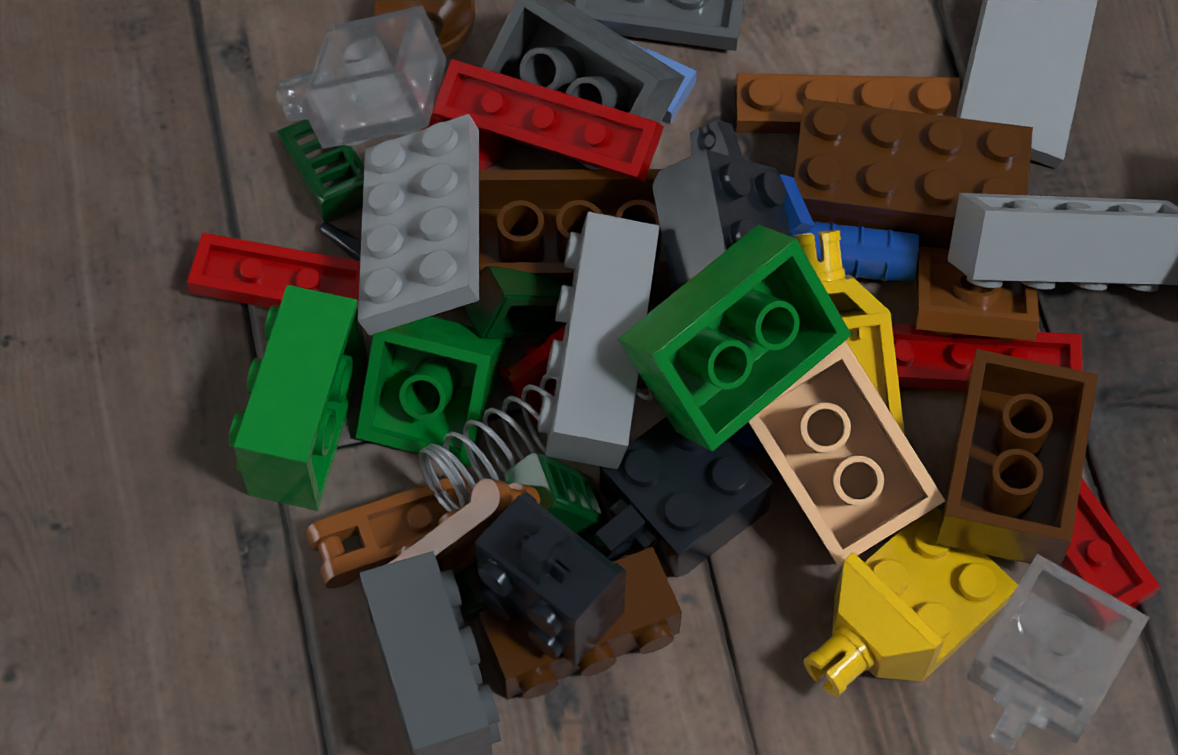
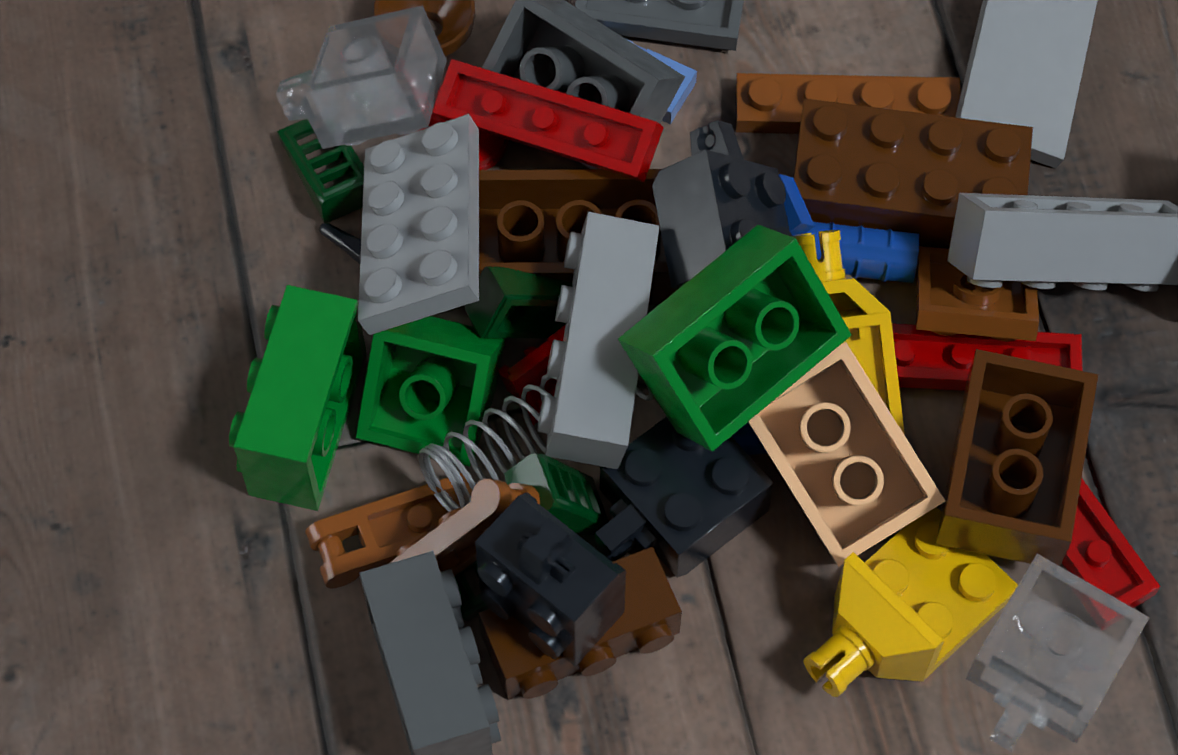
(260, 271): red plate -> none

